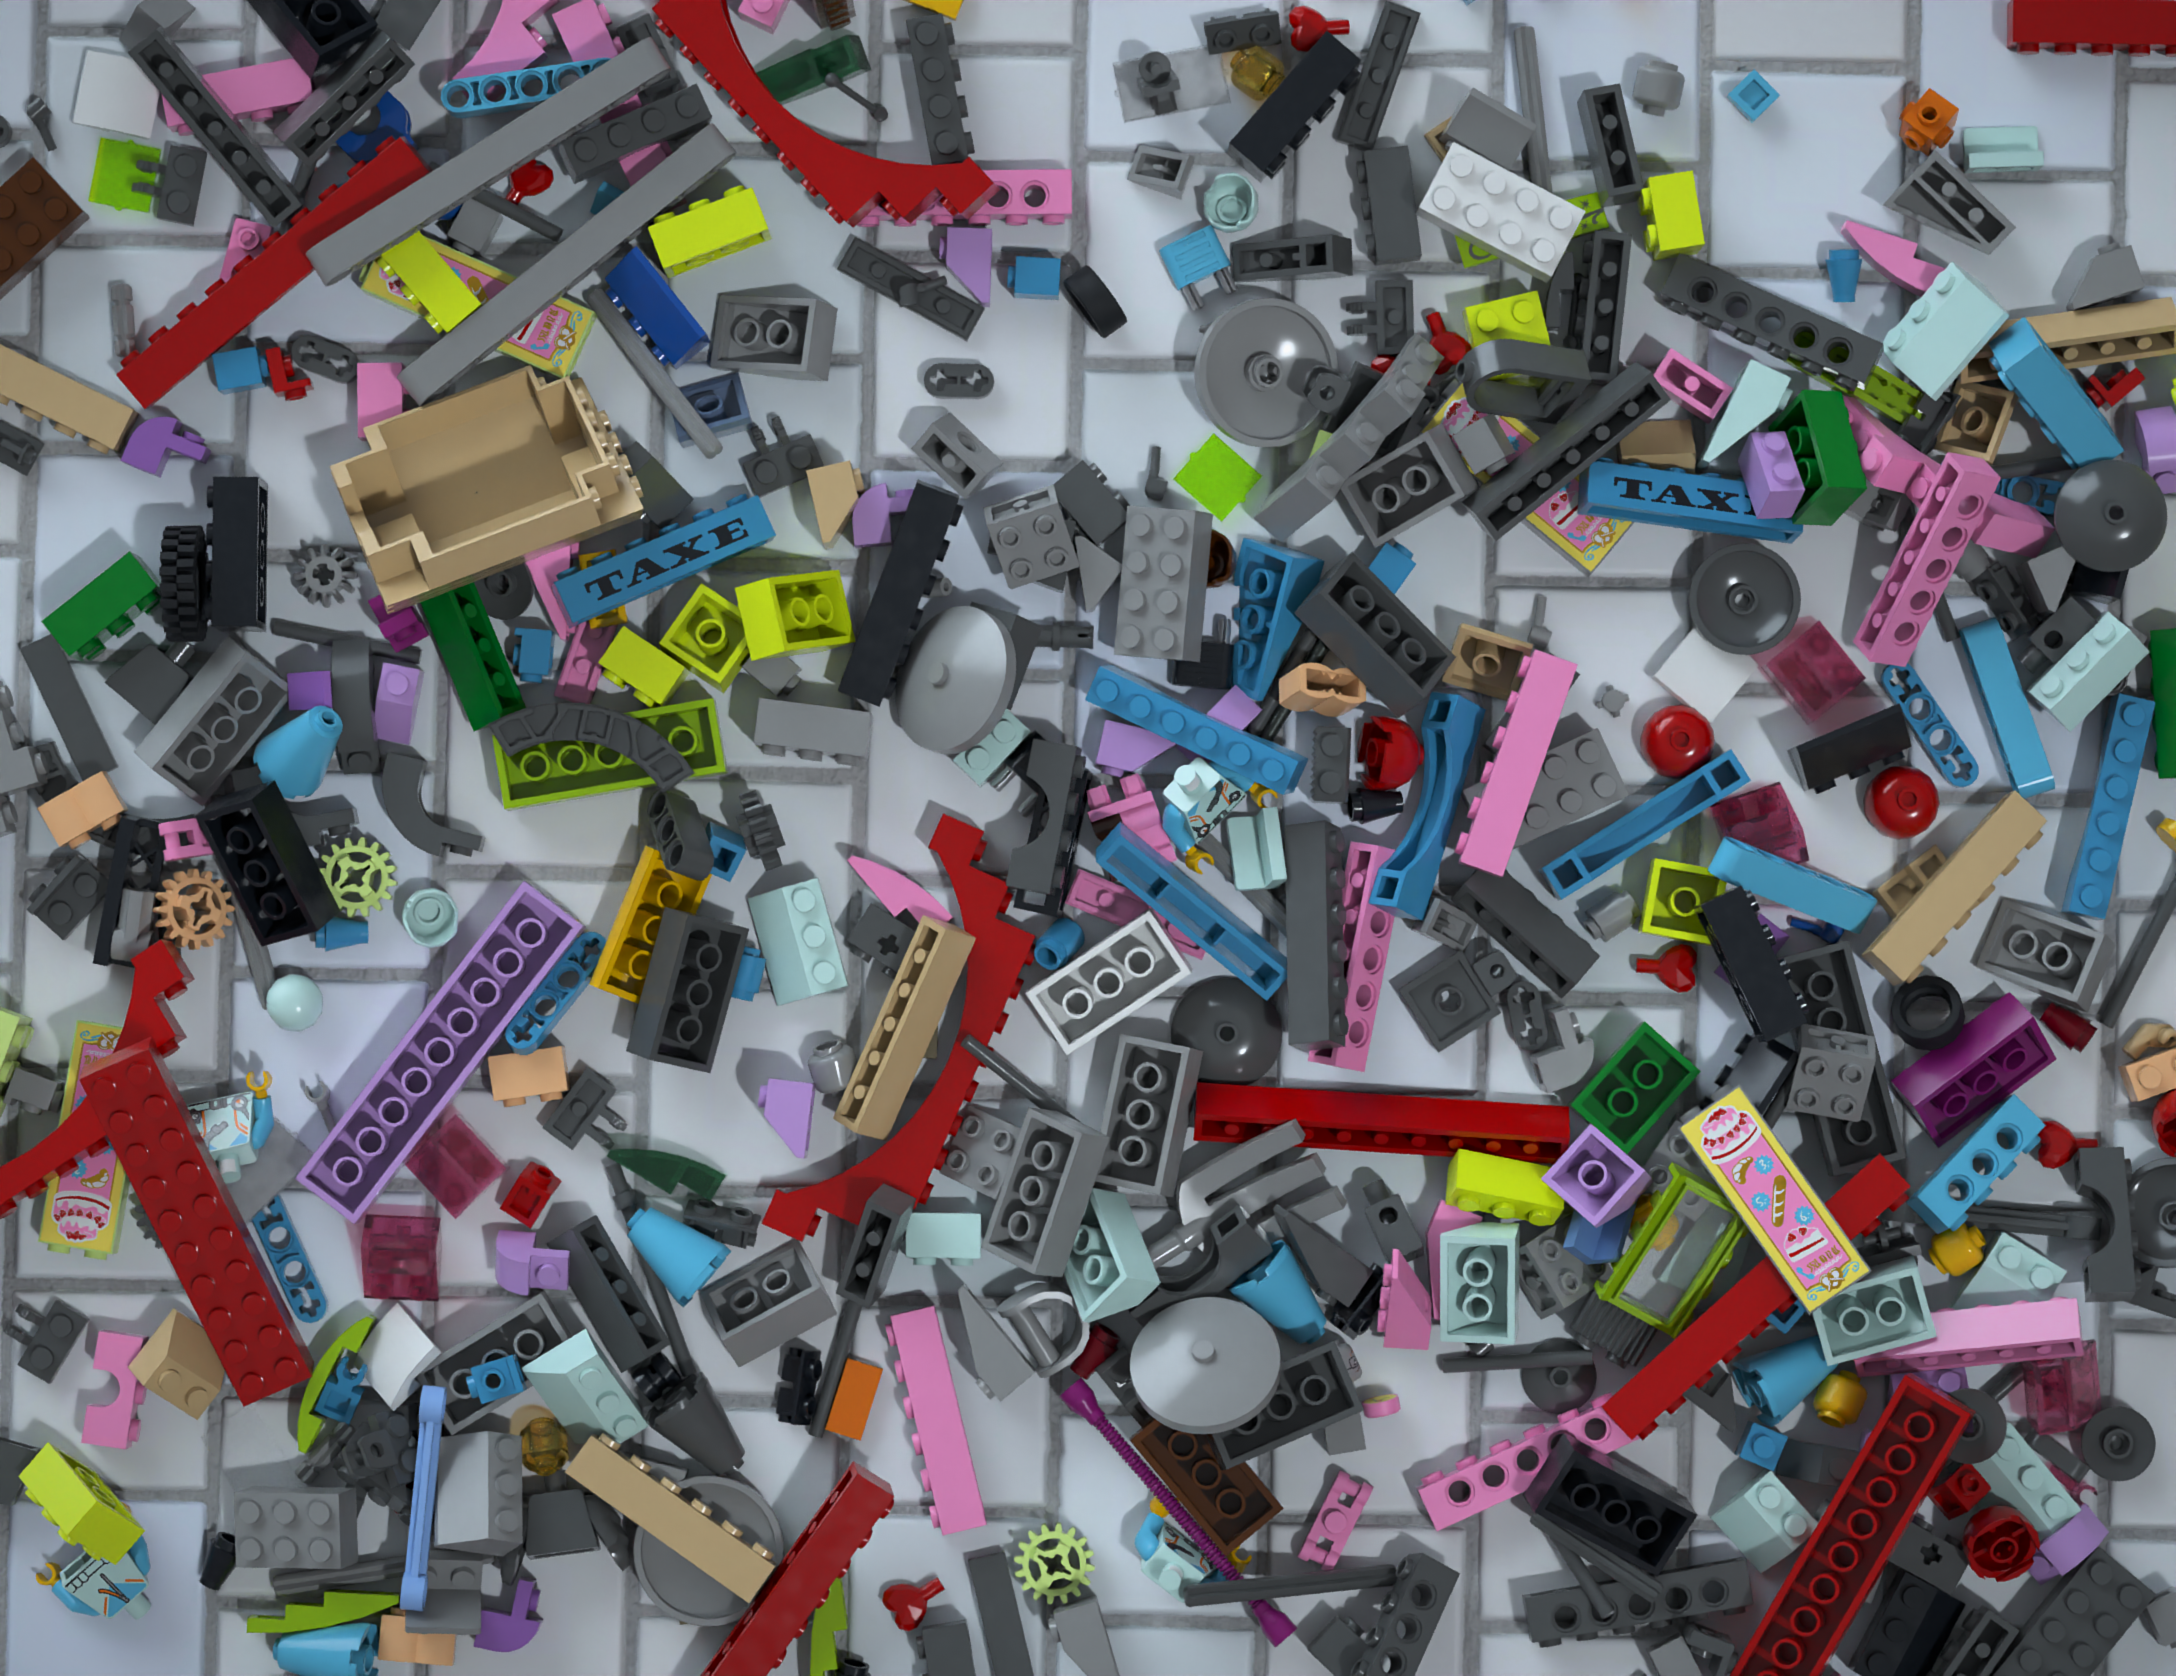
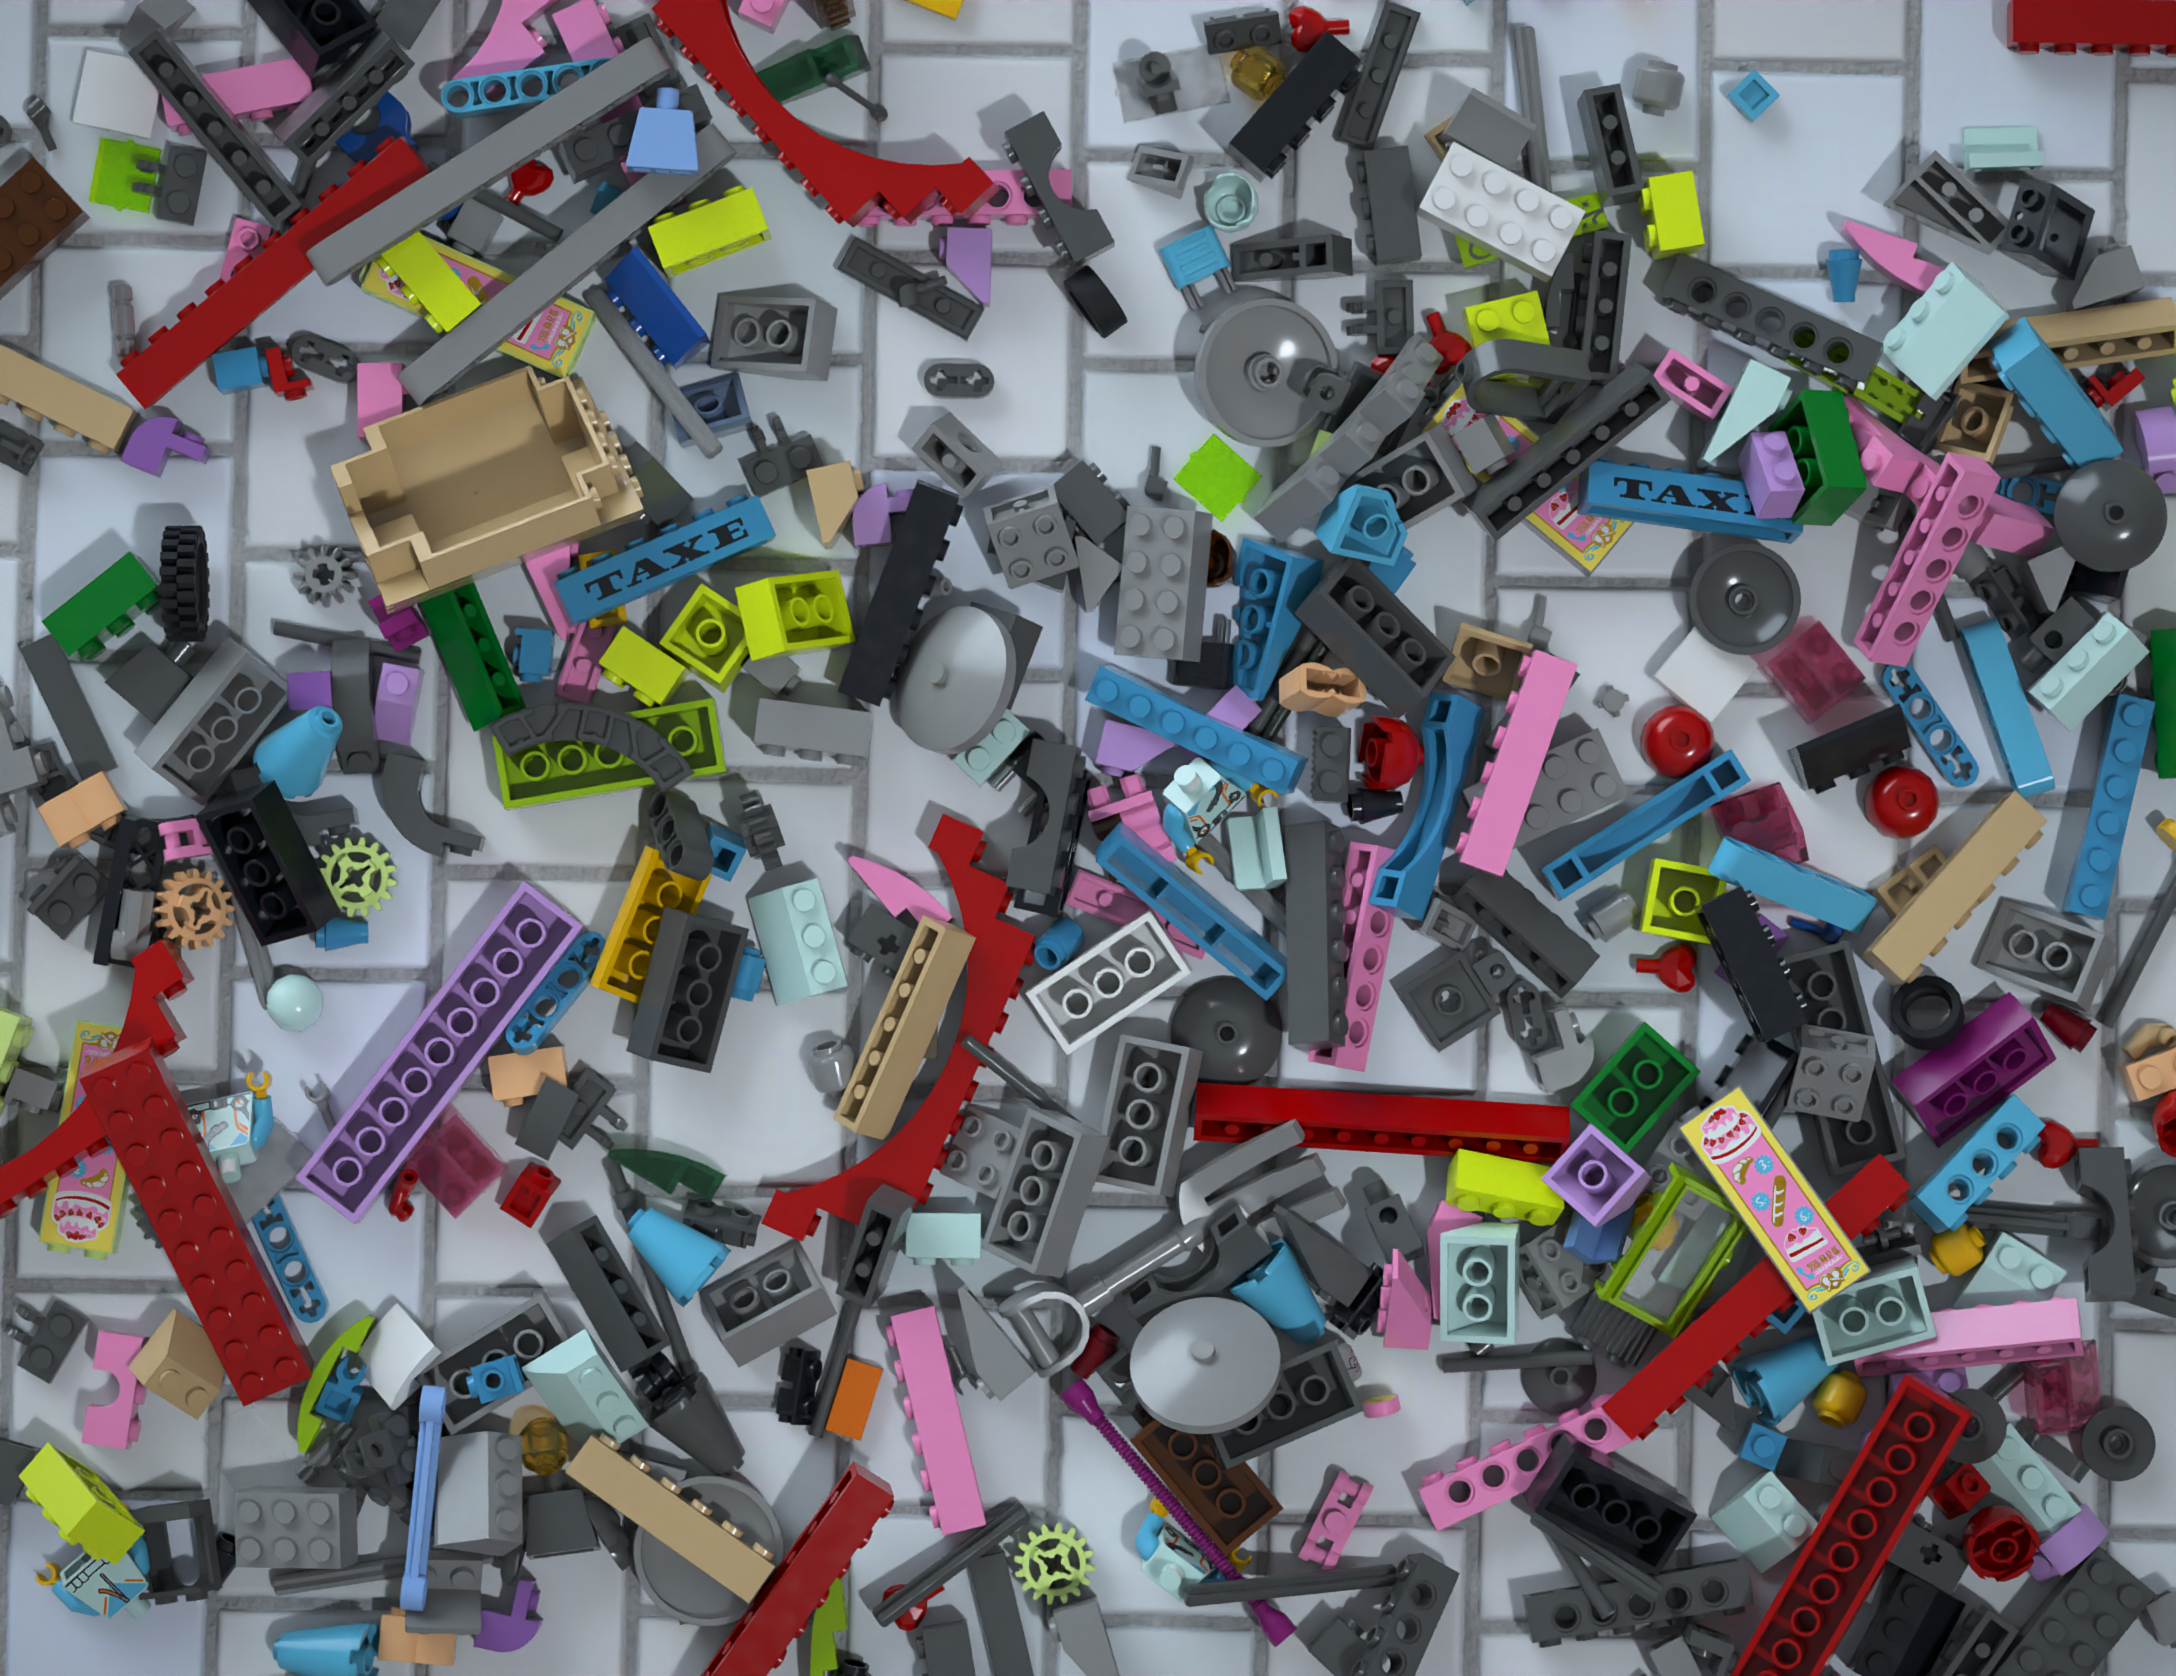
(164, 1582): none -> dark grey panel
(238, 554): black brick -> none
(338, 1607): lime slope -> none
(401, 1192): none -> red arm
(401, 1257): clear pink slope -> none
(430, 917): light aqua hair -> none
(506, 600): dark grey dish -> none
(526, 1267): lavender brick -> none
(547, 1118): none -> dark grey slope
(664, 138): none -> light blue torso
(789, 1111): lavender slope -> none
(937, 89): dark grey brick -> none
(951, 1564): none -> dark grey axle
(960, 1369): none -> dark grey hand
(1035, 278): dark azure brick -> none
(1066, 636): dark grey pin -> none
(1080, 231): none -> dark grey arch
(1109, 1259): light aqua slope -> none
(1345, 1435): light grey brick -> none
(1362, 525): none -> medium azure slope
(1660, 445): tan slope -> none
(1928, 122): orange brick -> none
(2065, 234): none -> black window
(2074, 1487): clear pink hand -> none

